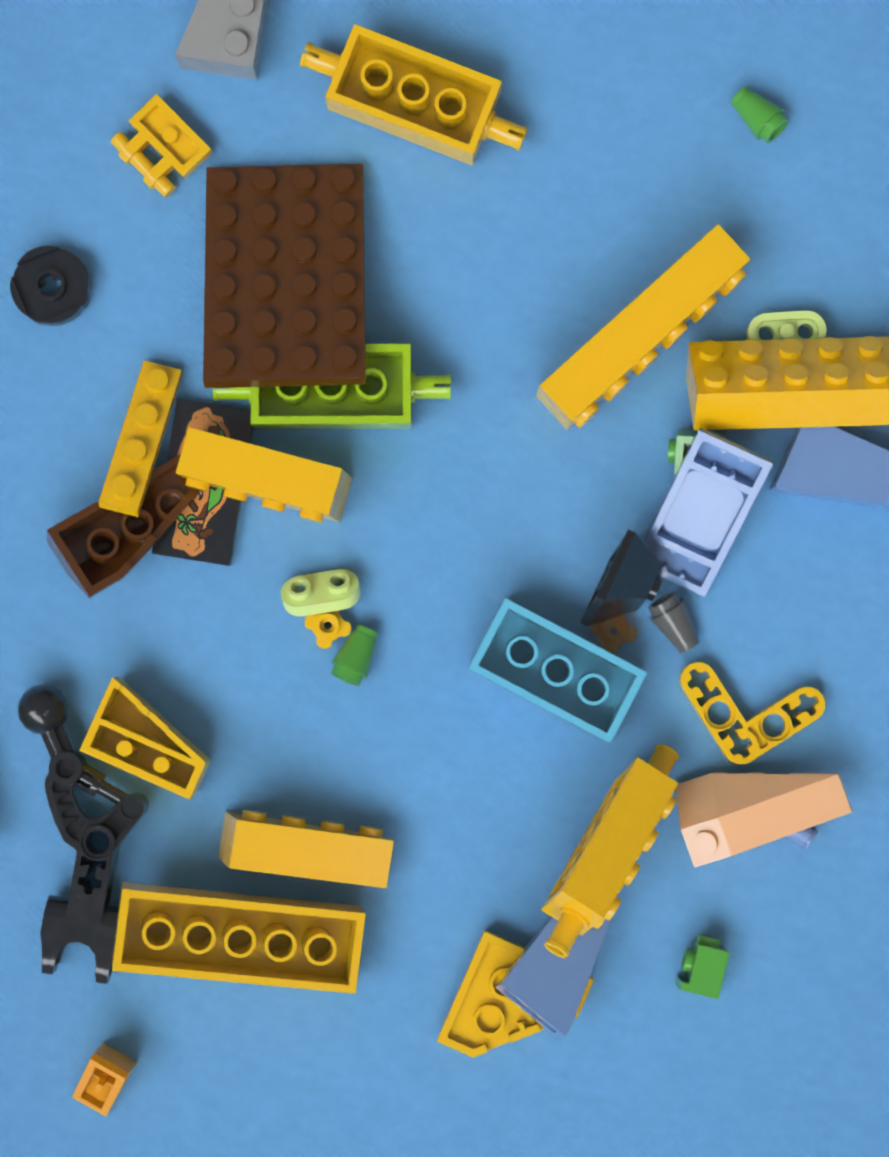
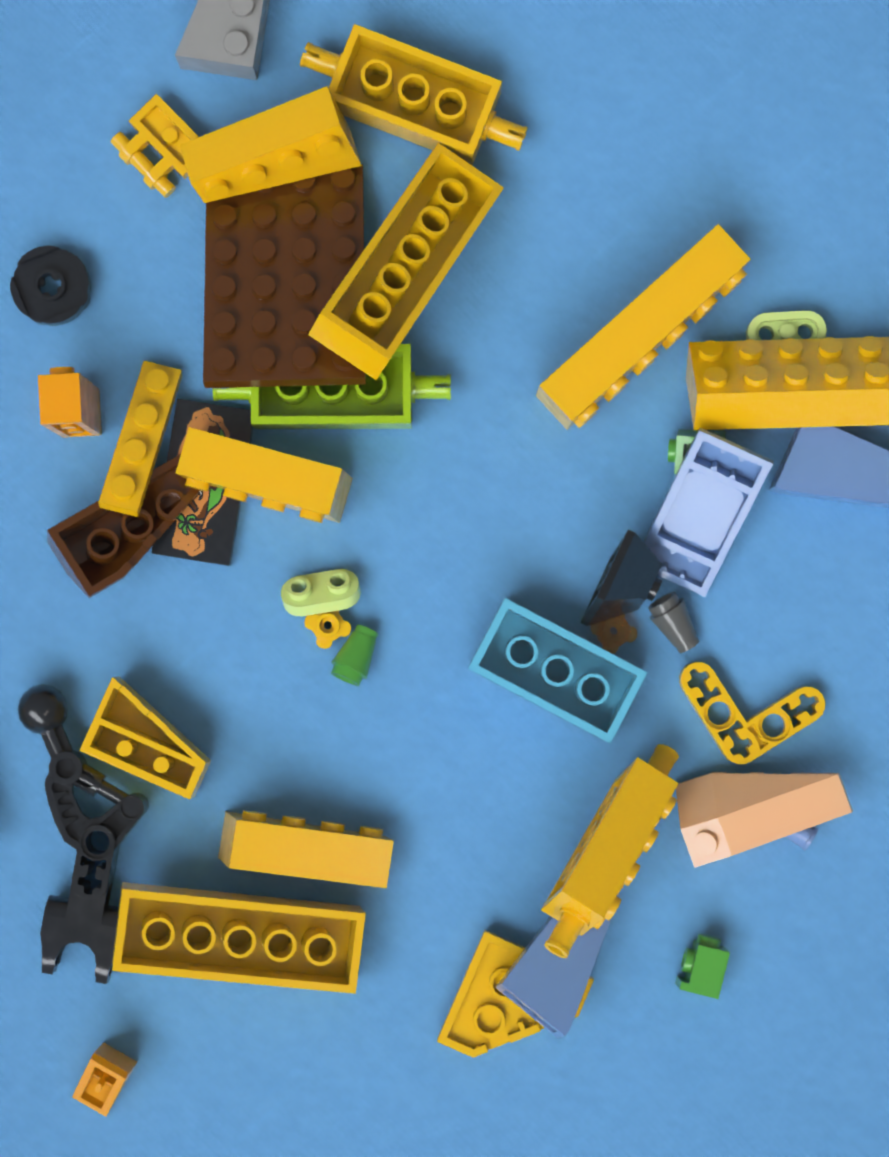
(69, 403): none -> light orange brick
(272, 148): none -> yellow wedge
(405, 261): none -> yellow brick
(760, 115): bright green cone -> none

